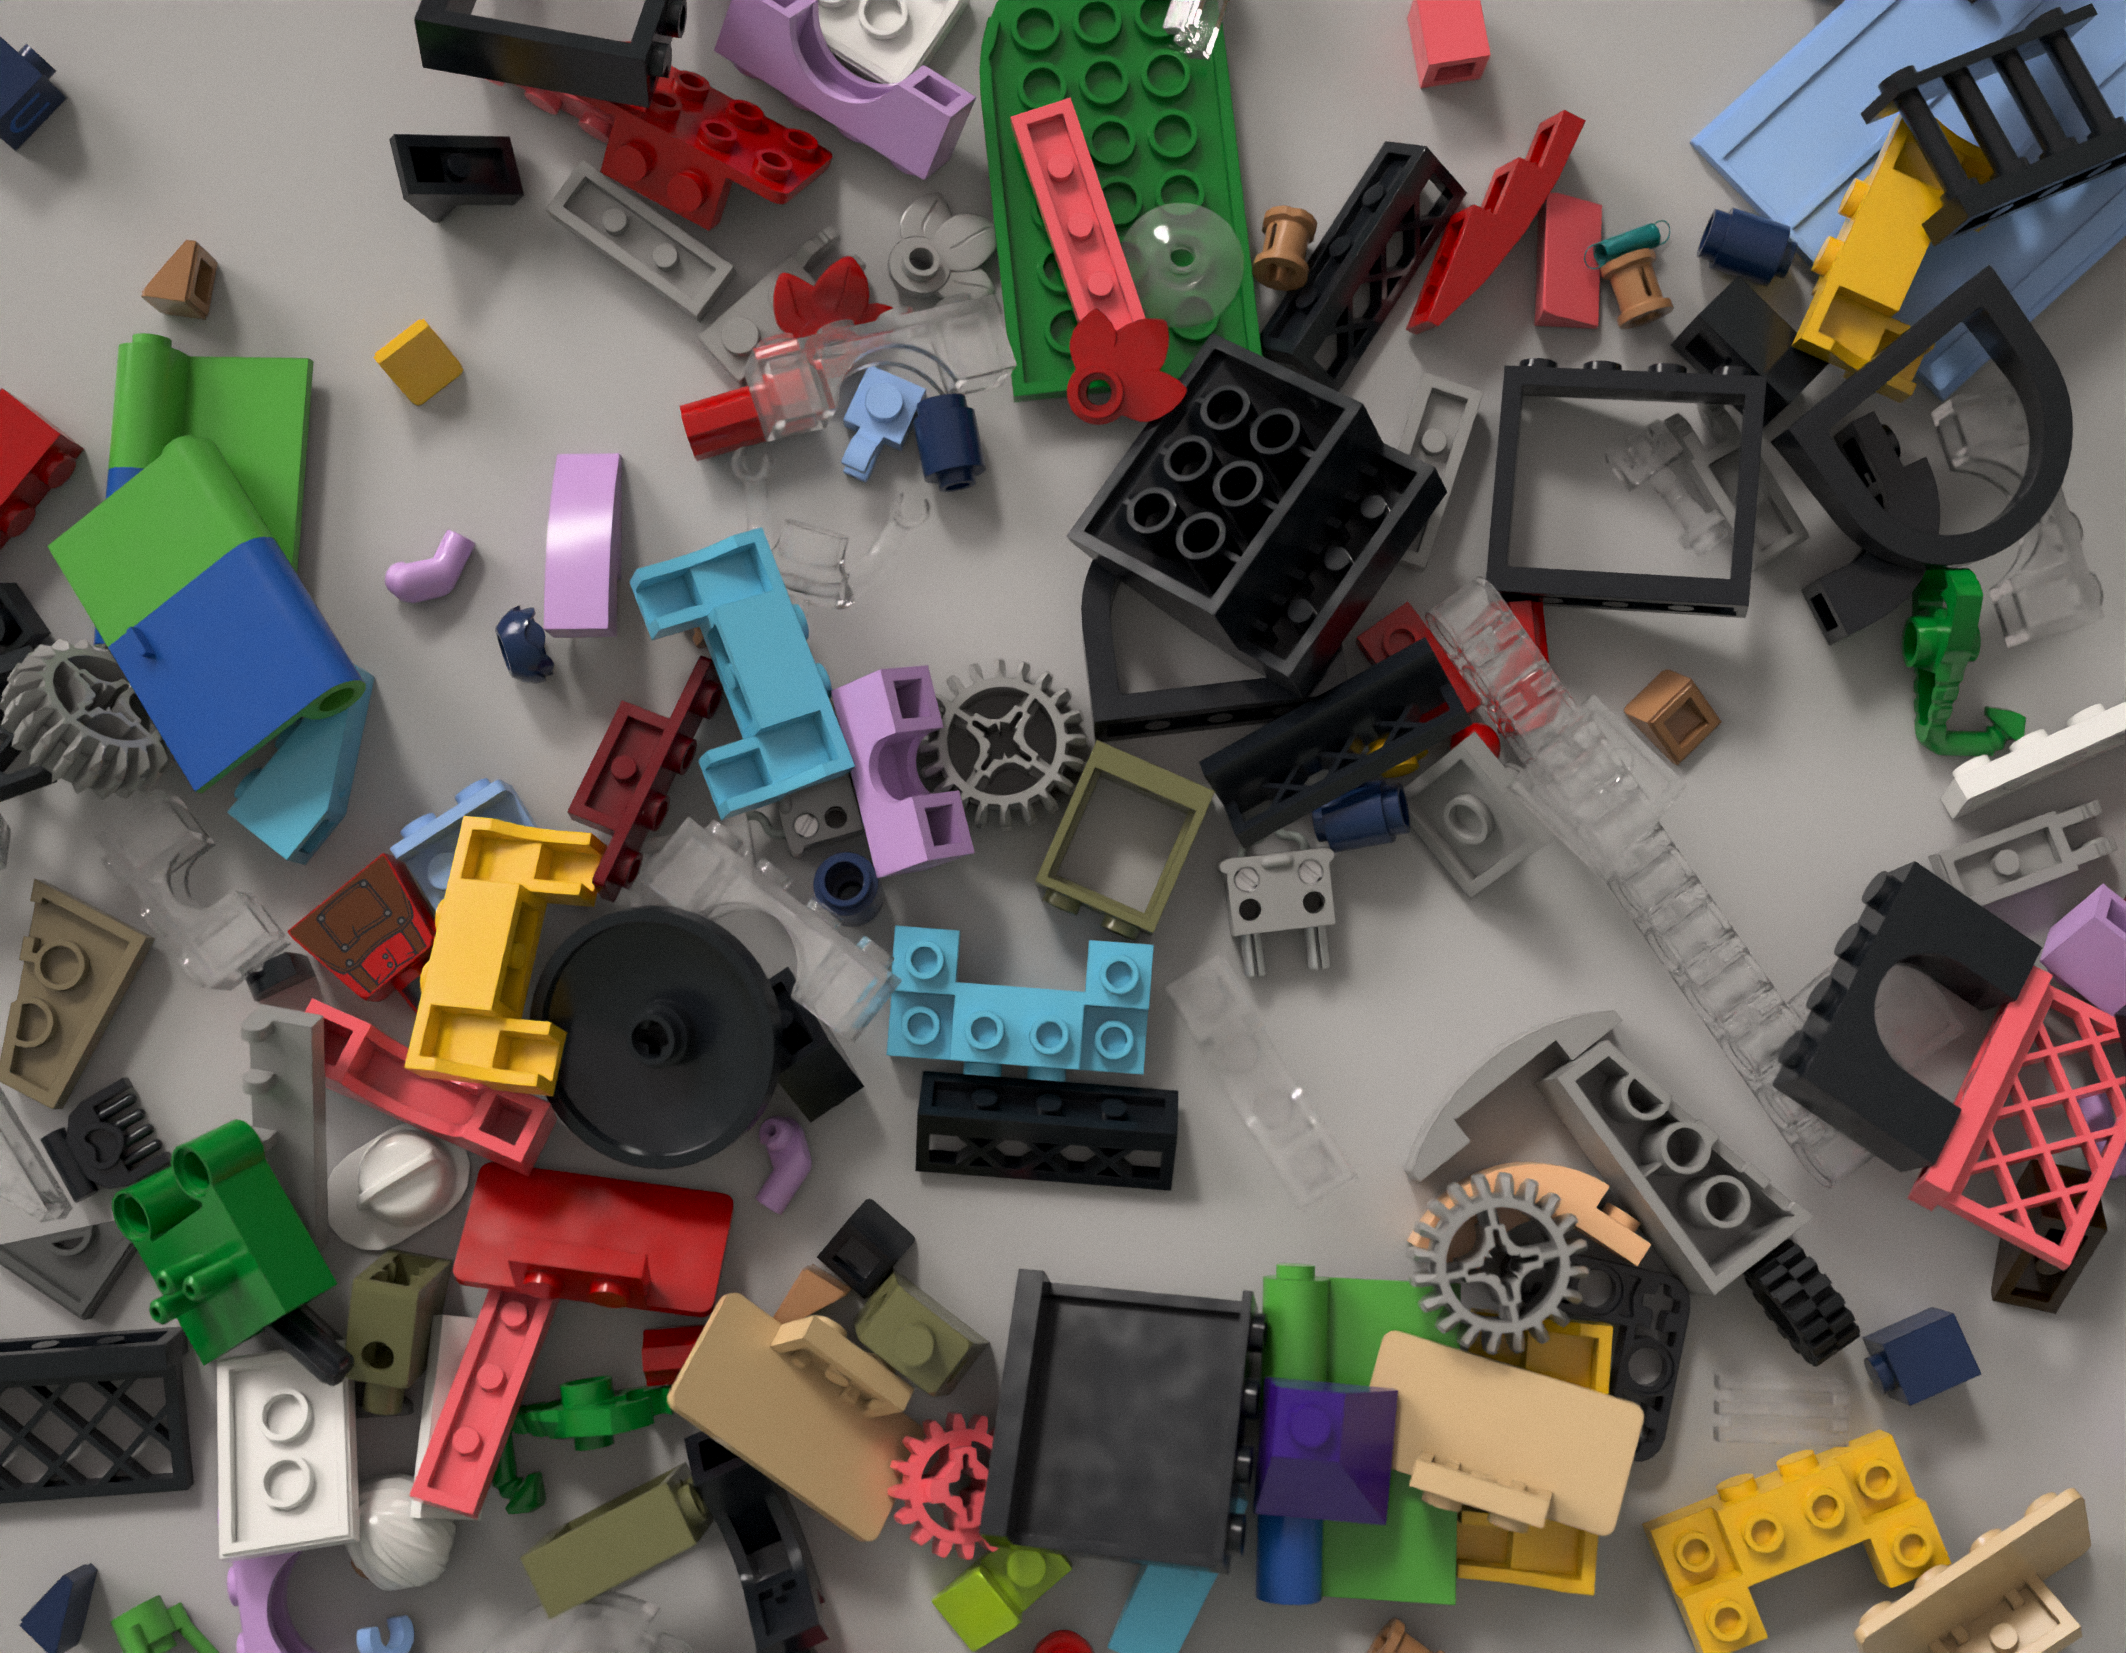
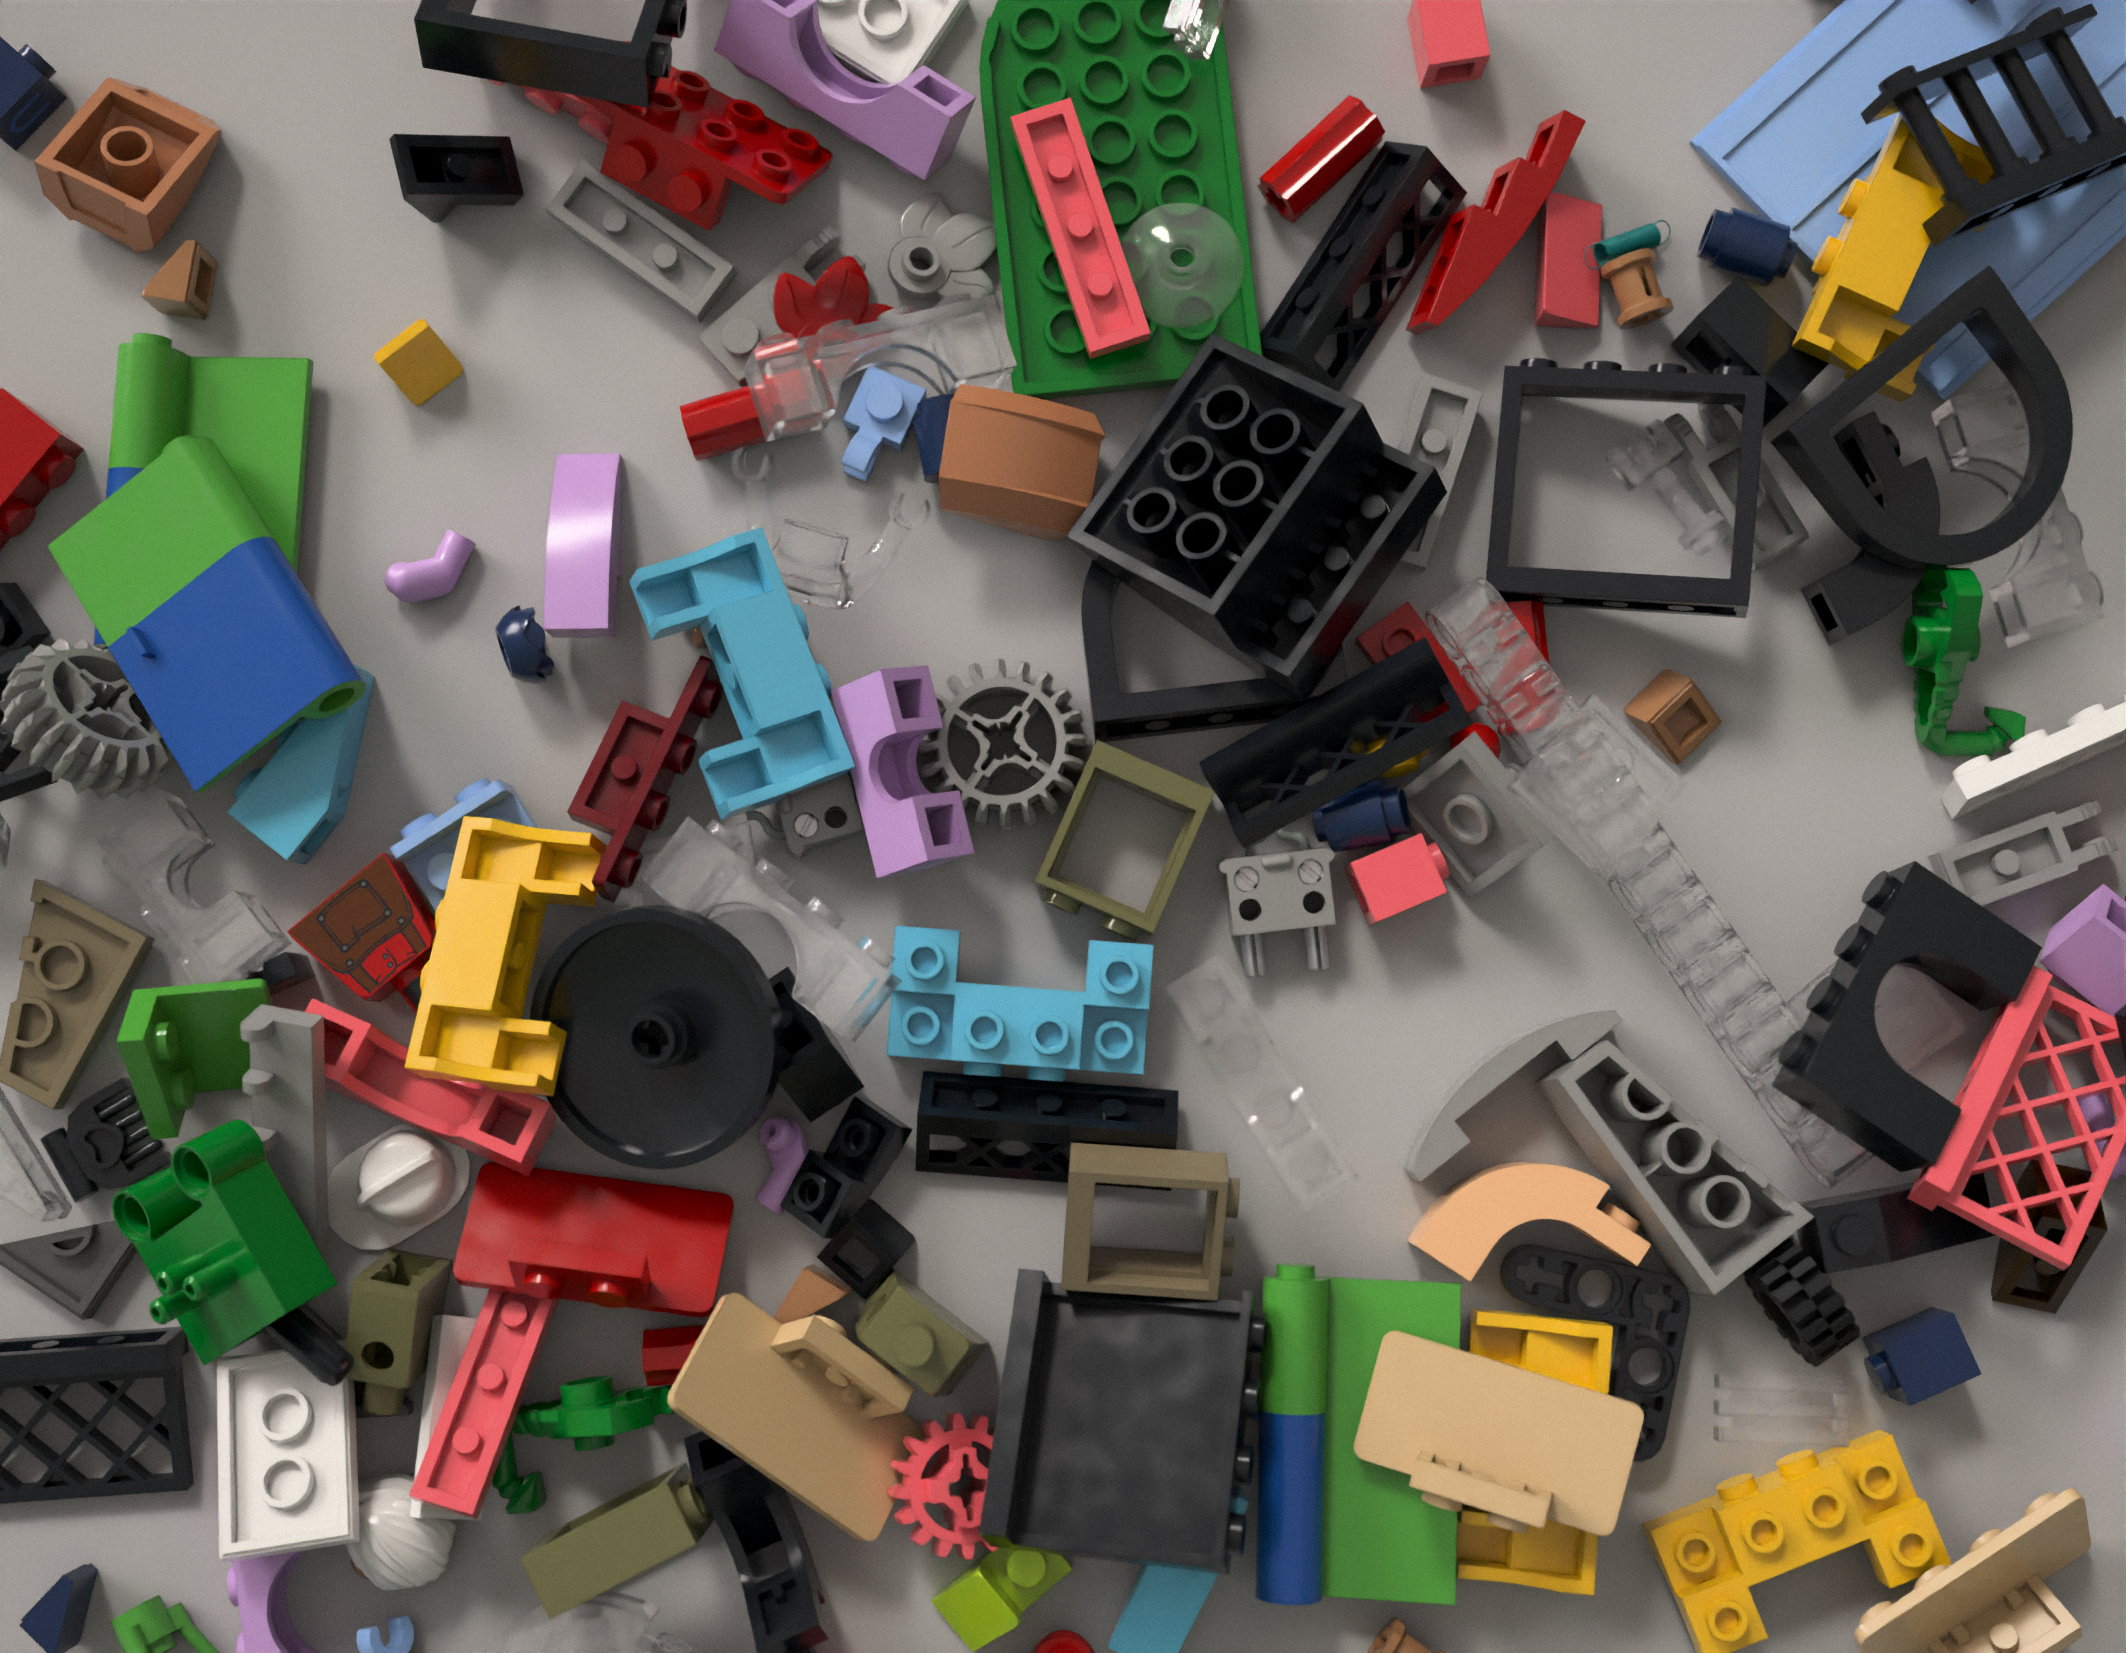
(127, 163): none -> nougat slope
(186, 1044): none -> bright green bracket
(842, 1178): none -> black slope
(844, 871): dark blue brick -> none
(1018, 461): none -> nougat slope
(1128, 363): red plate -> none
(1140, 1270): none -> dark tan window
(1284, 248): medium nougat bush -> none
(1321, 158): none -> red axle
(1325, 1451): dark purple slope -> none
(1397, 878): none -> coral brick
(1488, 1234): light grey gear -> none
(1884, 1227): none -> black slope

